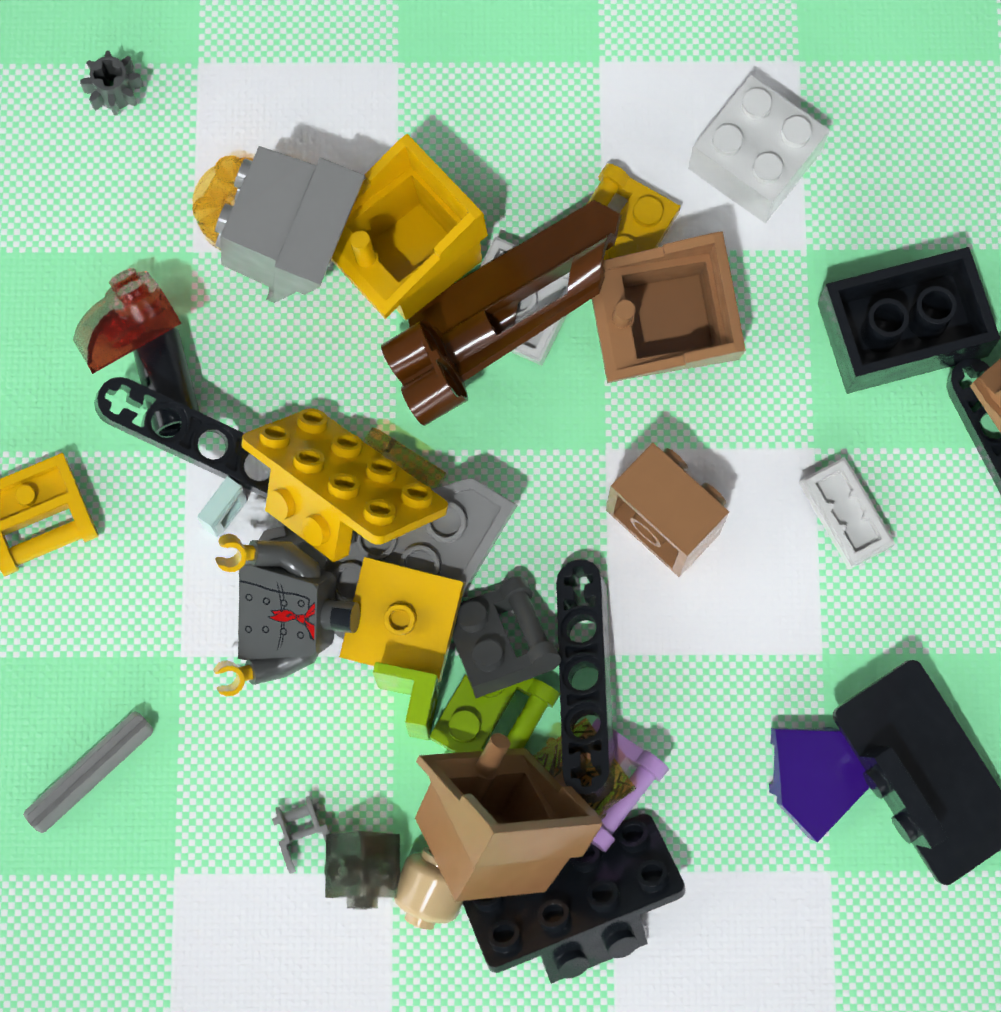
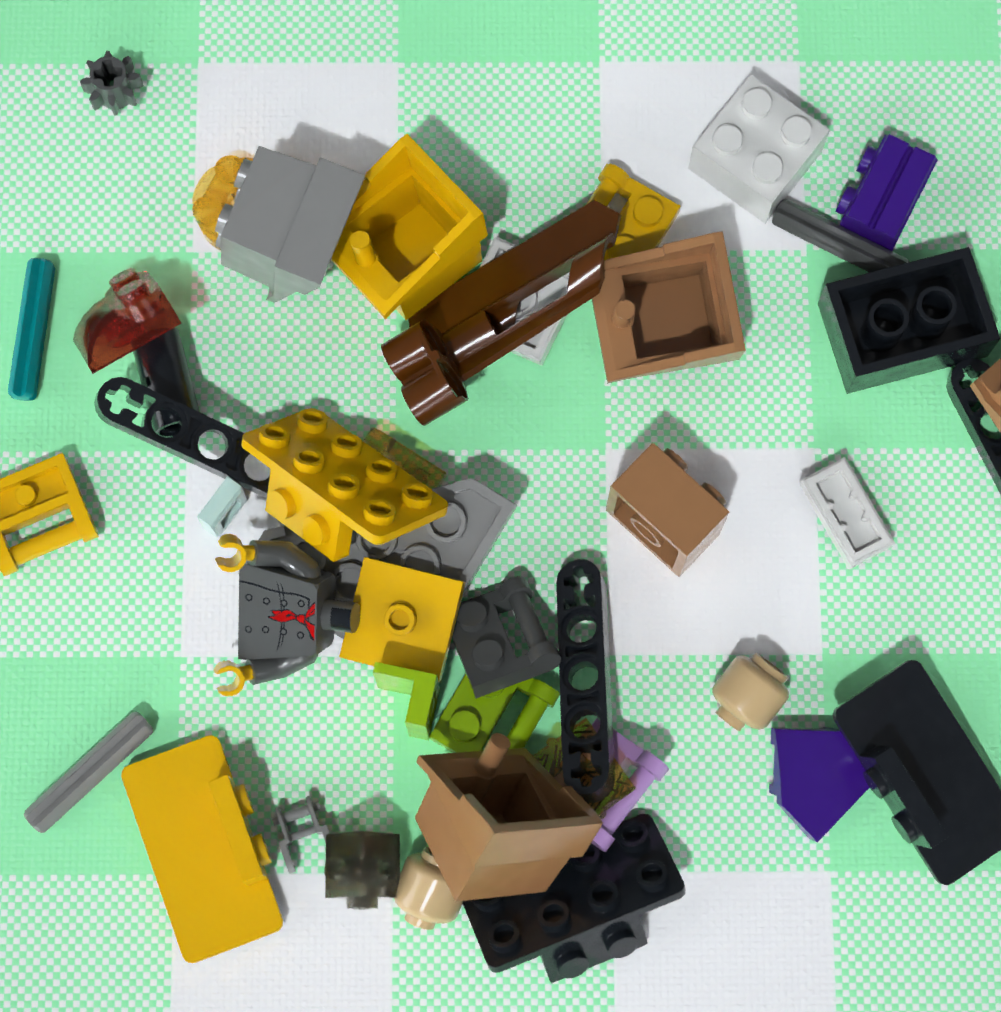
(31, 329): none -> teal axle
(203, 848): none -> yellow bracket
(750, 692): none -> tan head
(834, 238): none -> dark grey axle
(887, 191): none -> dark purple brick

